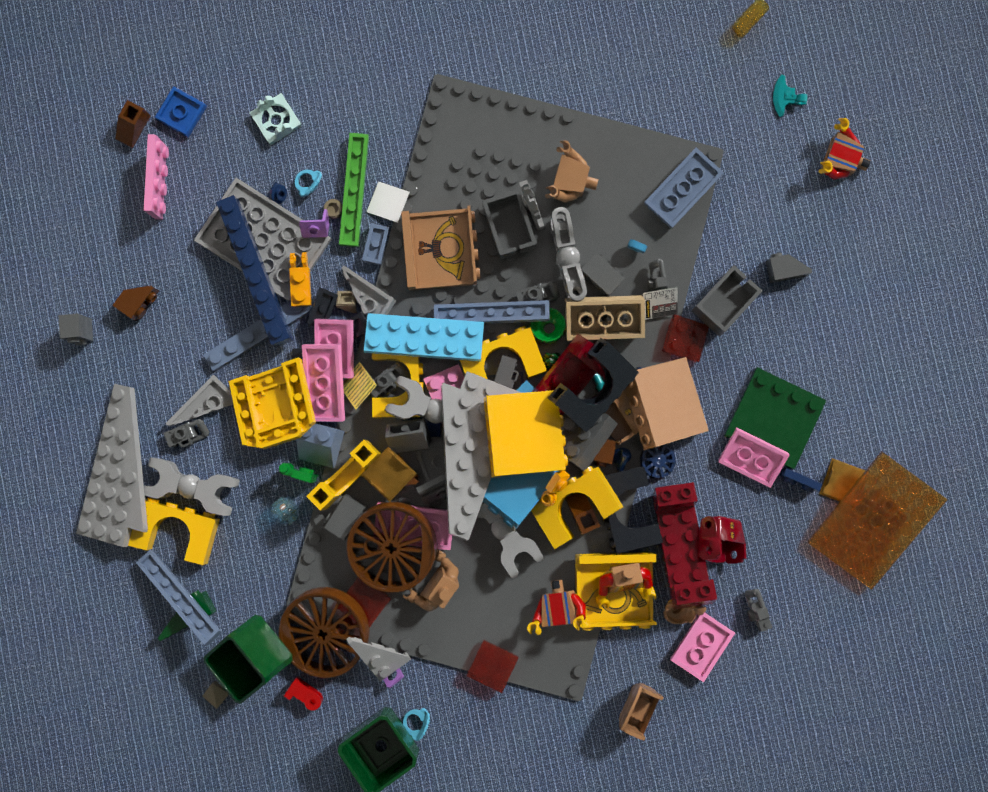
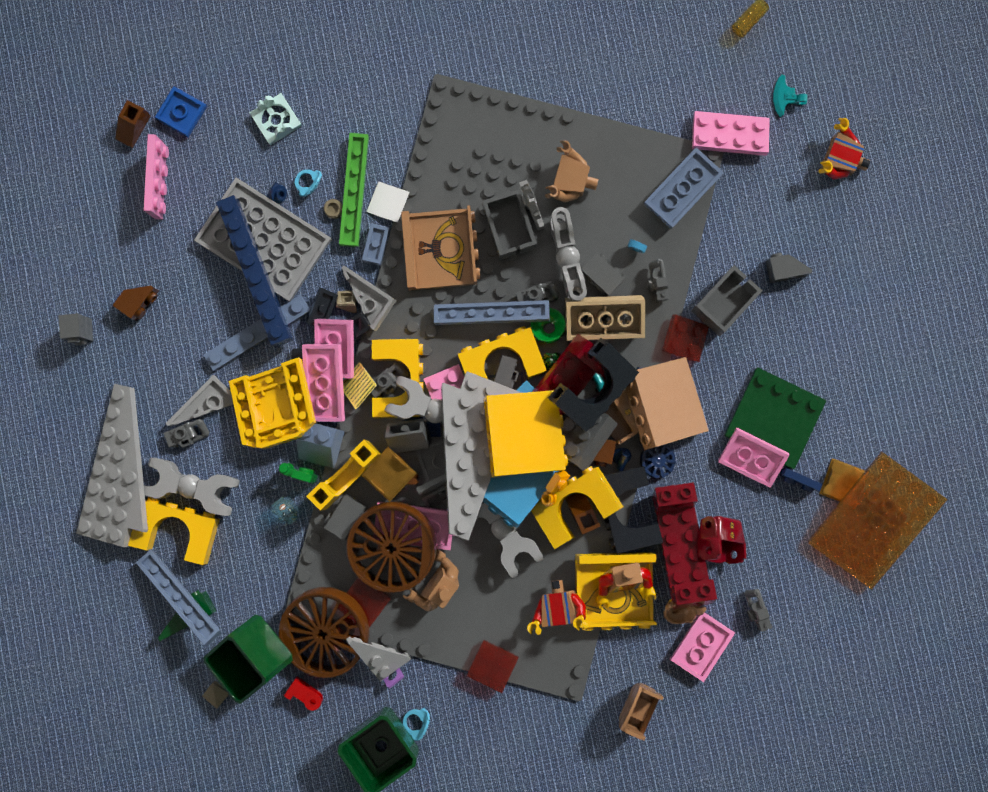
(300, 281): light orange hinge -> none
(315, 228): medium lavender bracket -> none
(424, 337): medium azure plate -> none
(661, 303): sticker -> none
(730, 133): none -> bright pink plate

